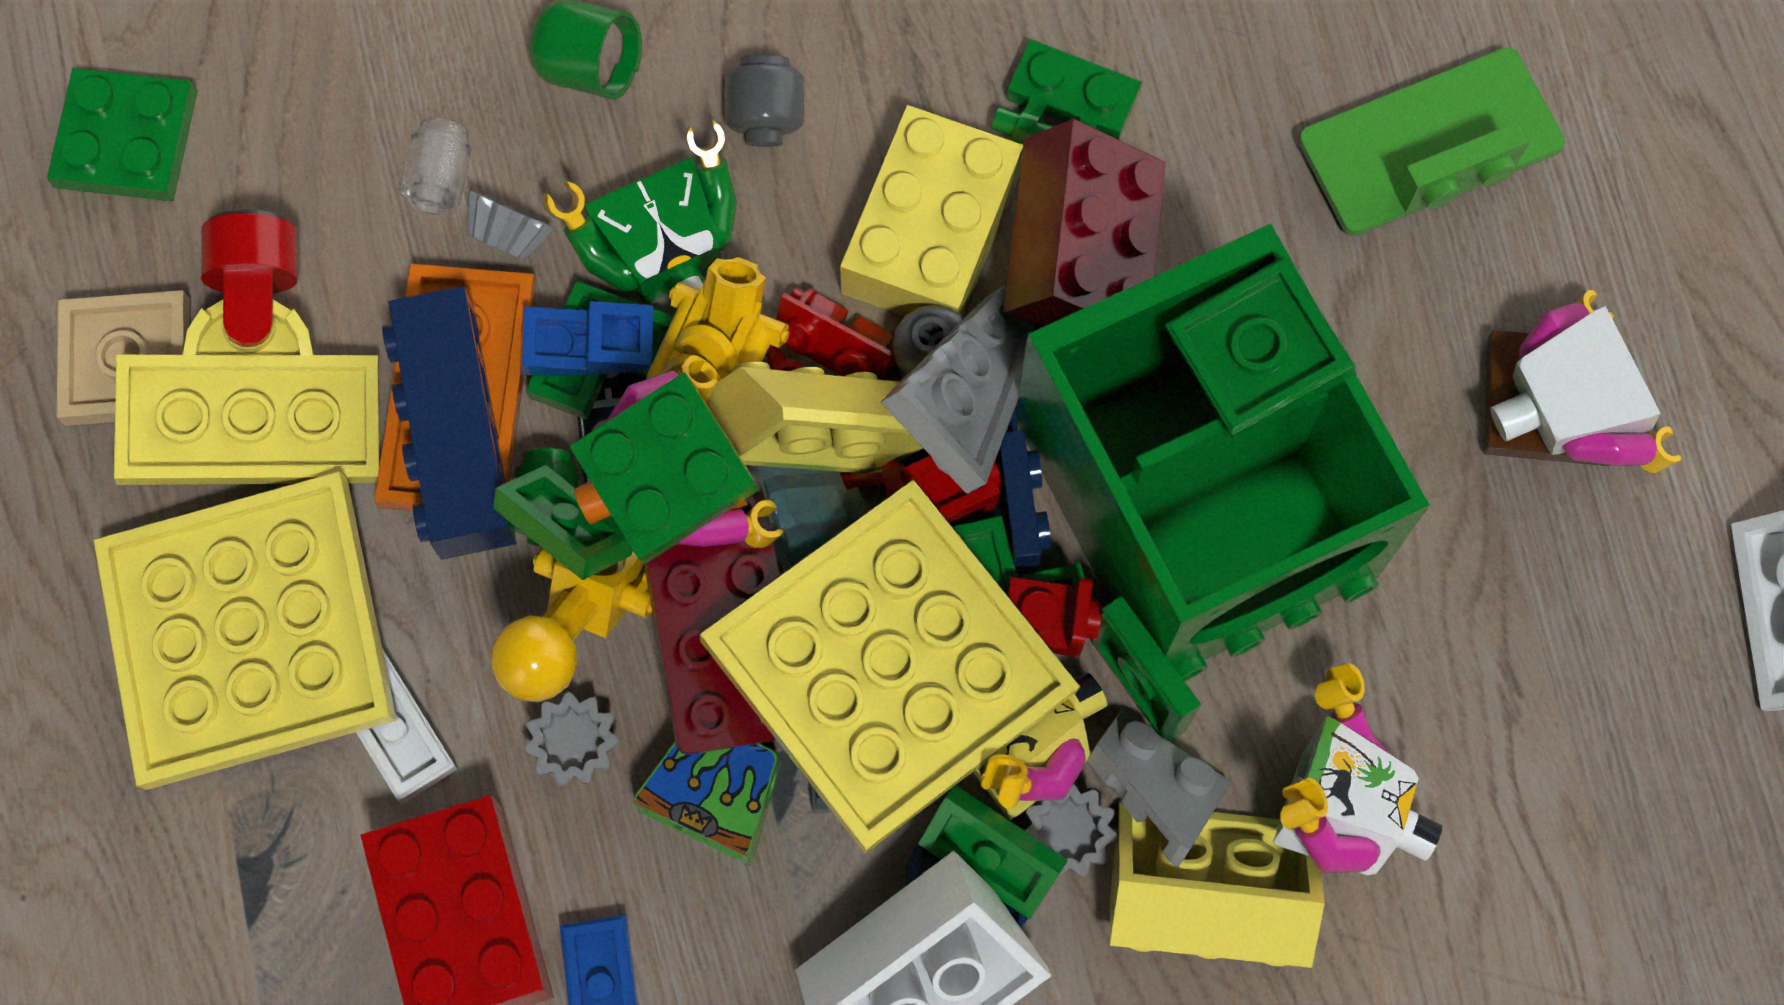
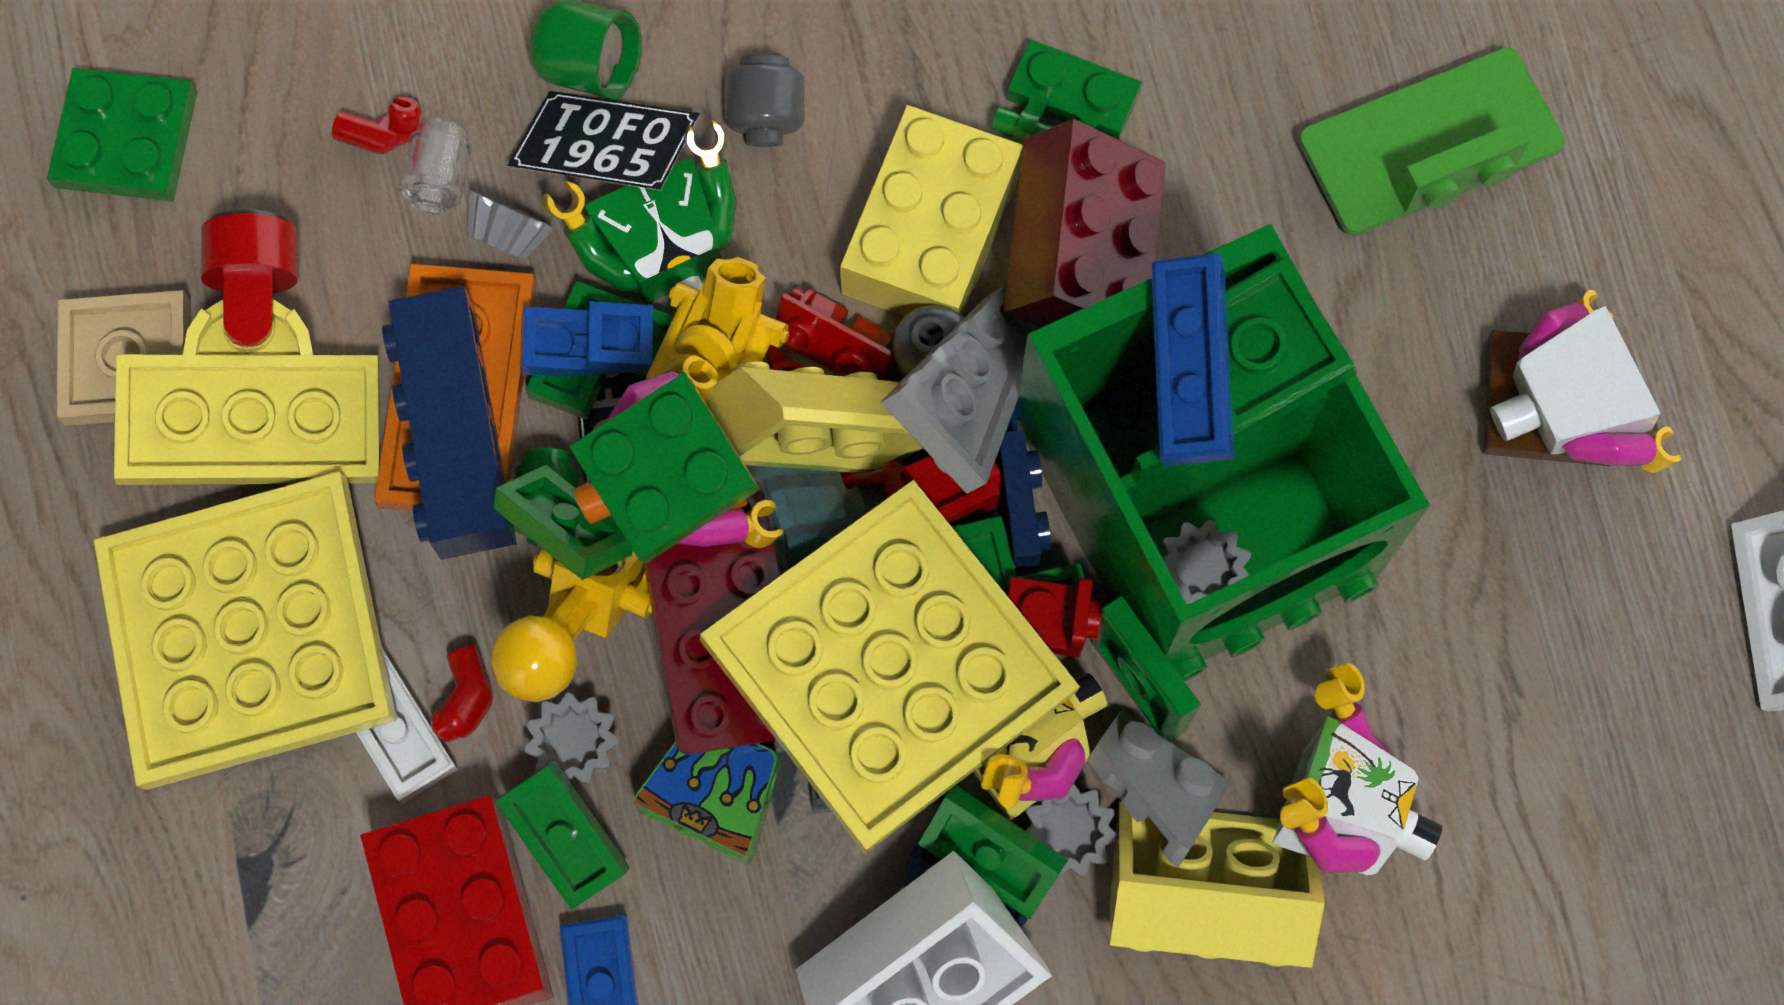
(382, 134): none -> red arm
(468, 701): none -> red arm
(562, 834): none -> green plate
(604, 140): none -> black sticker
(1192, 360): none -> blue tile
(1204, 560): none -> light grey piece

